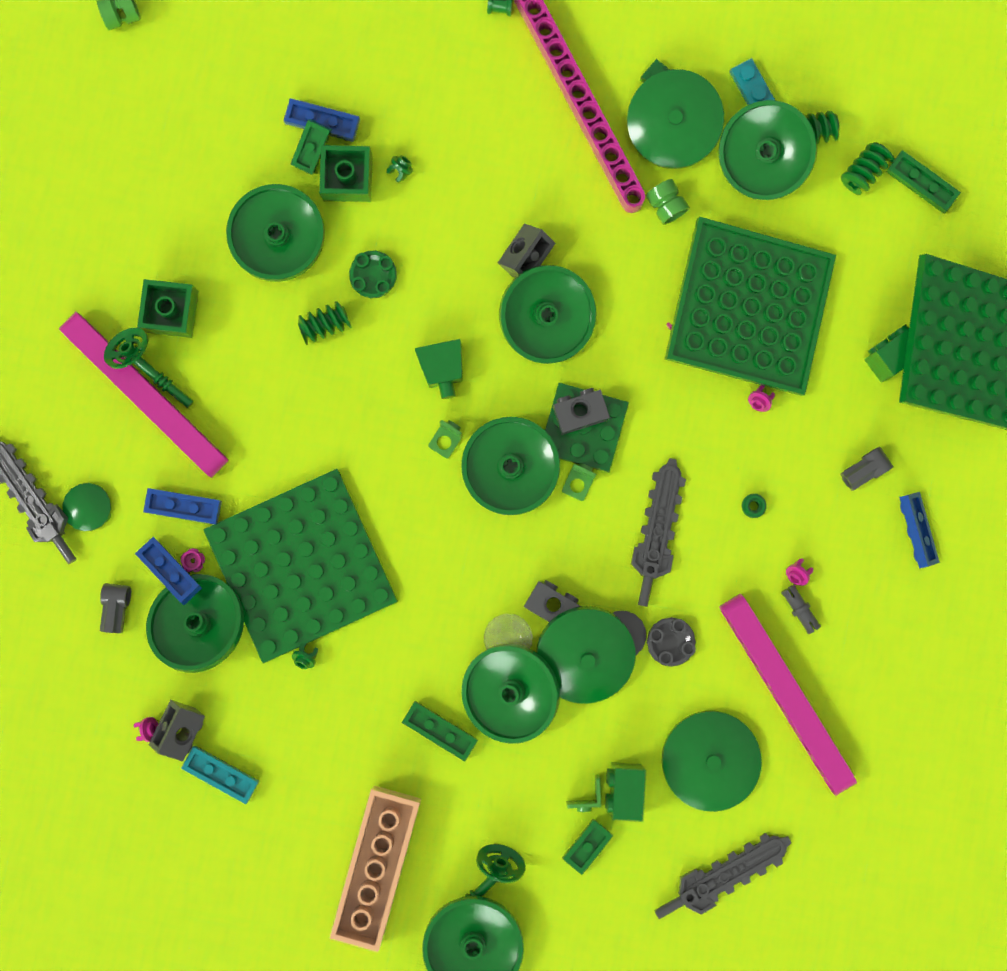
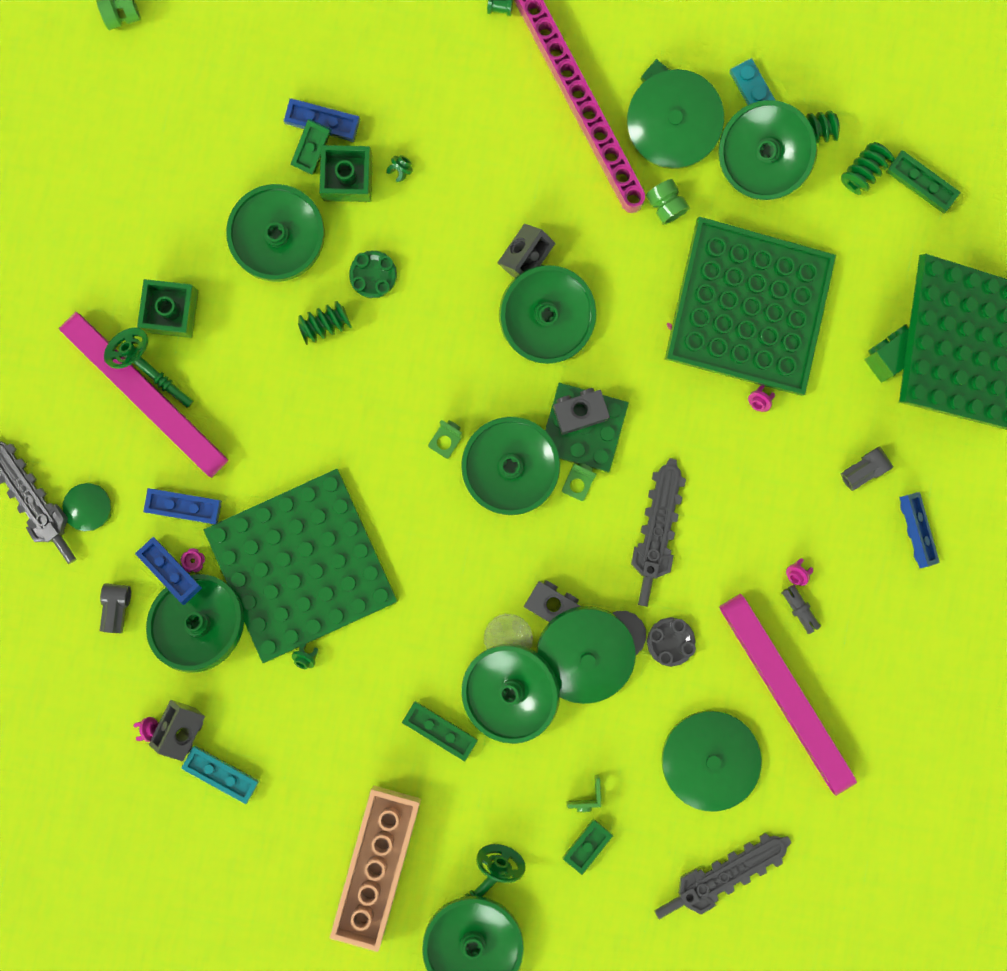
(442, 365): green torso -> none
(626, 791): green brick -> none
(760, 502): green plate -> none

